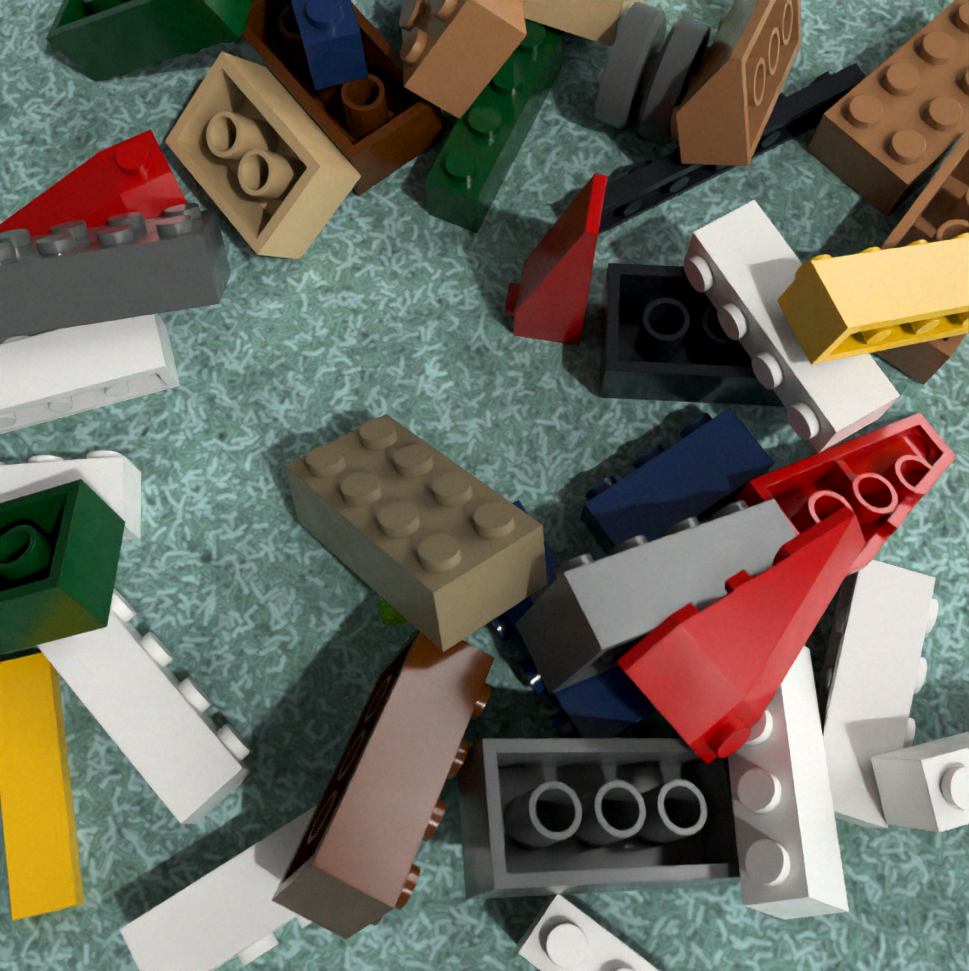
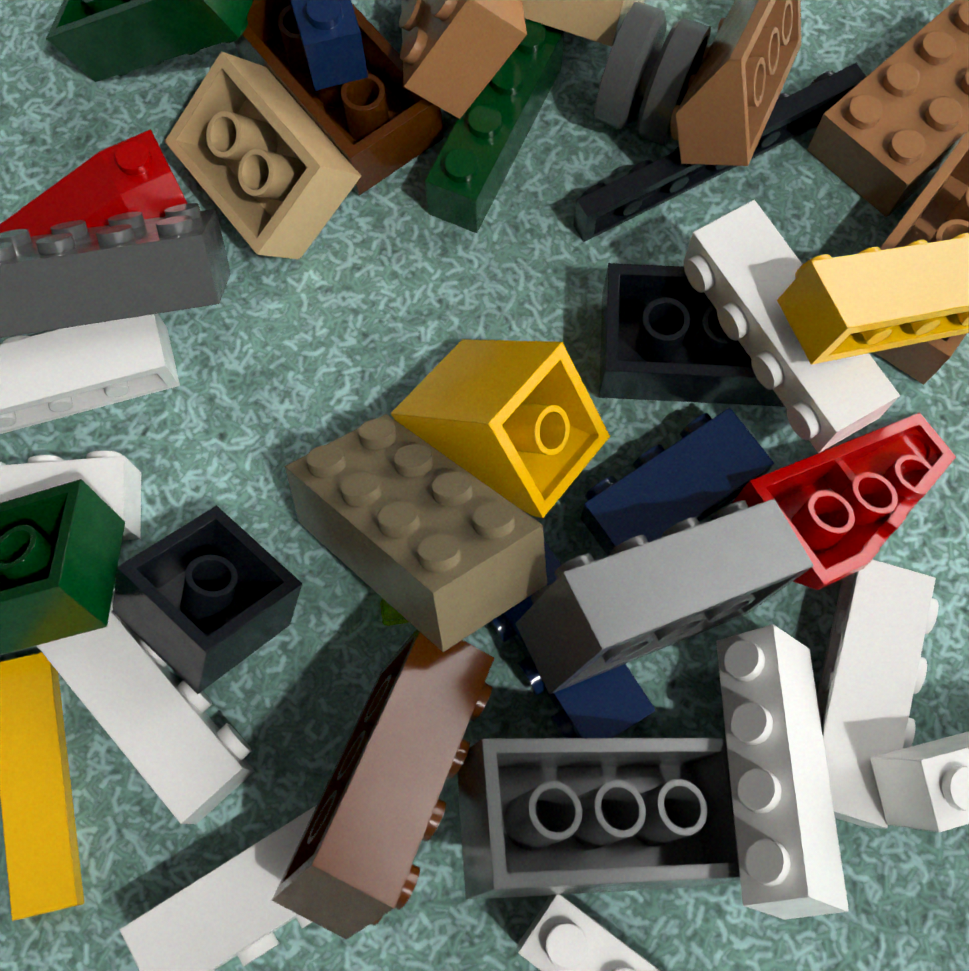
(205, 597): none -> black brick
(509, 418): none -> yellow slope
(558, 272): red wedge -> none
(724, 664): wedge -> none

